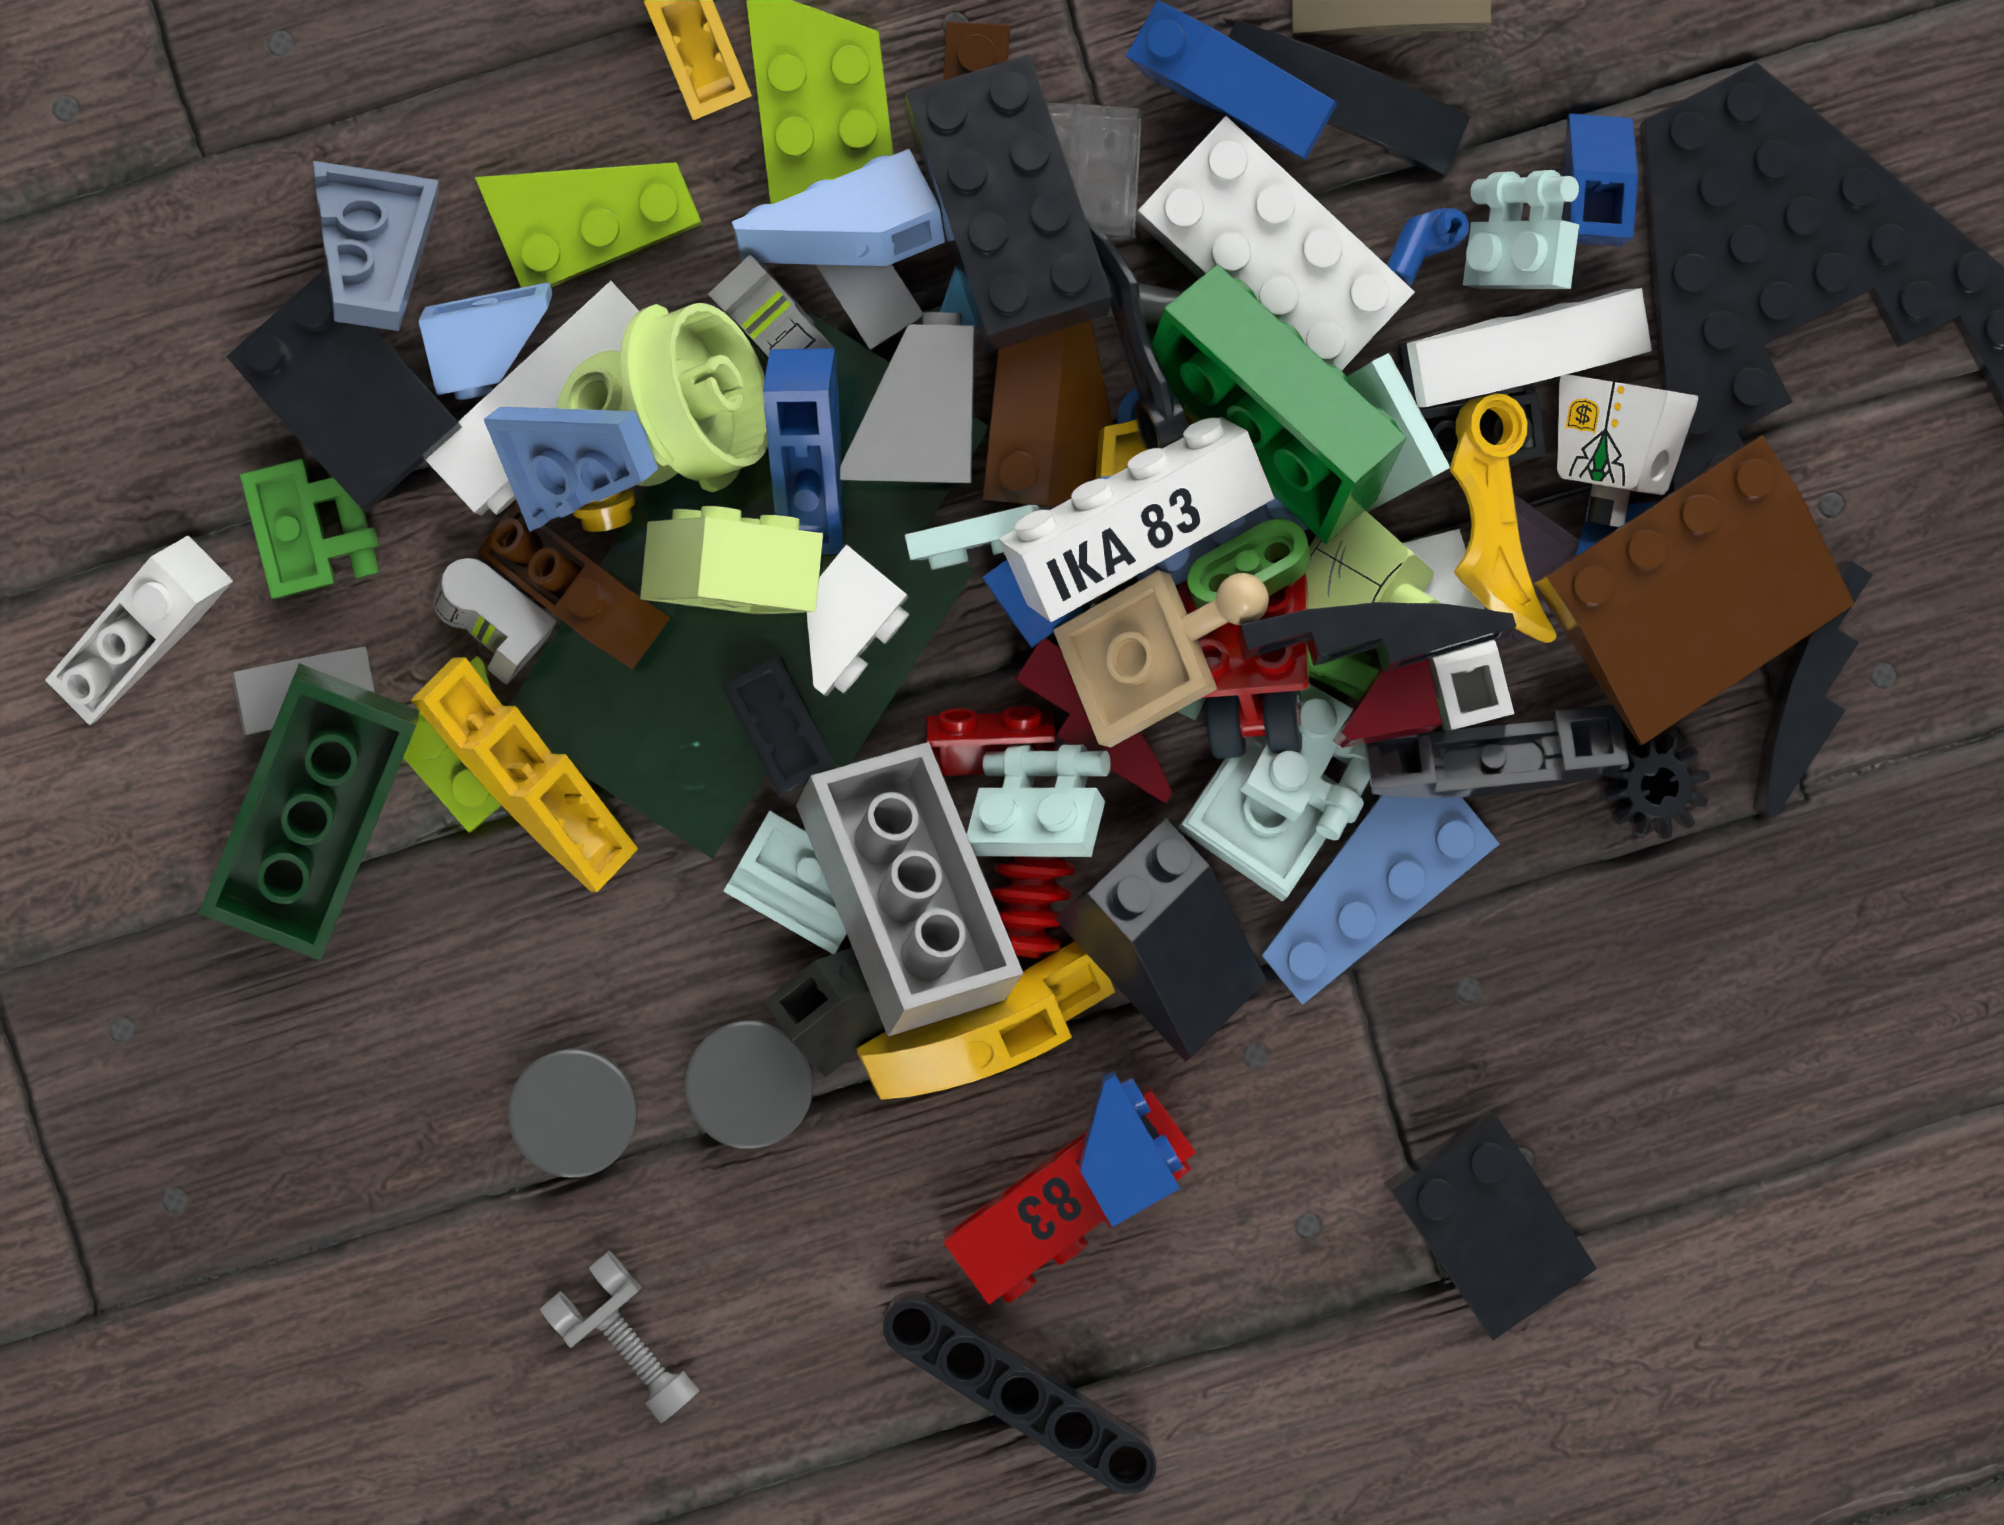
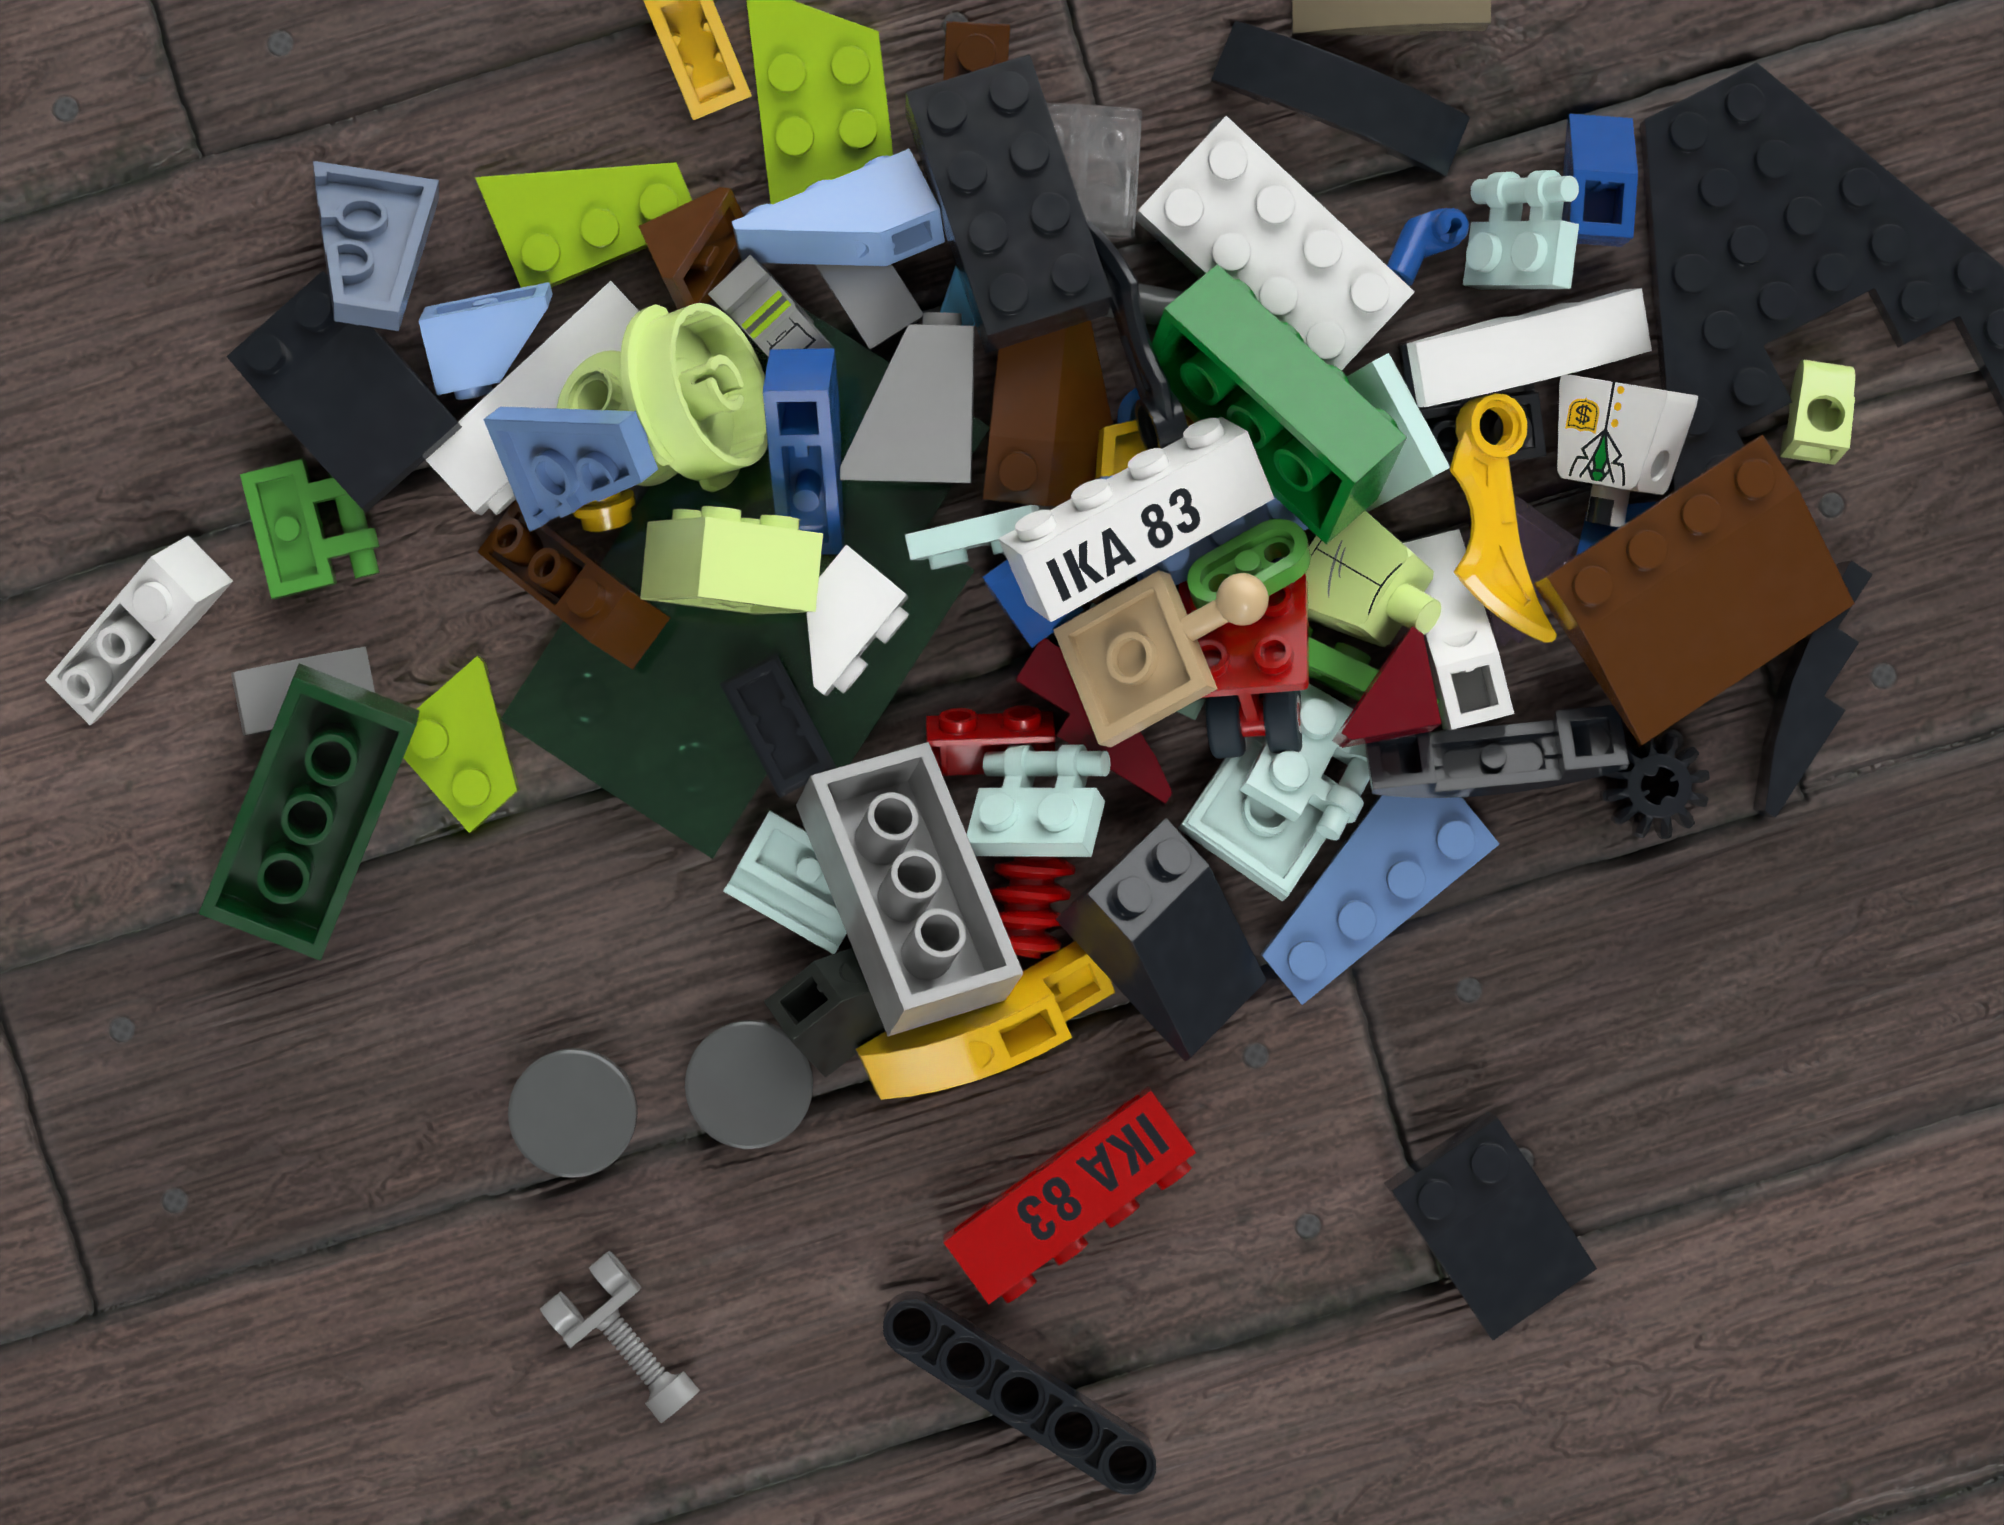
(494, 613): light grey leg -> none
(524, 776): yellow slope -> none
(695, 245): none -> reddish brown slope
(1119, 1155): blue slope -> none
(1229, 80): blue slope -> none
(1398, 631): black slope -> none
(1820, 413): none -> yellowish green leg

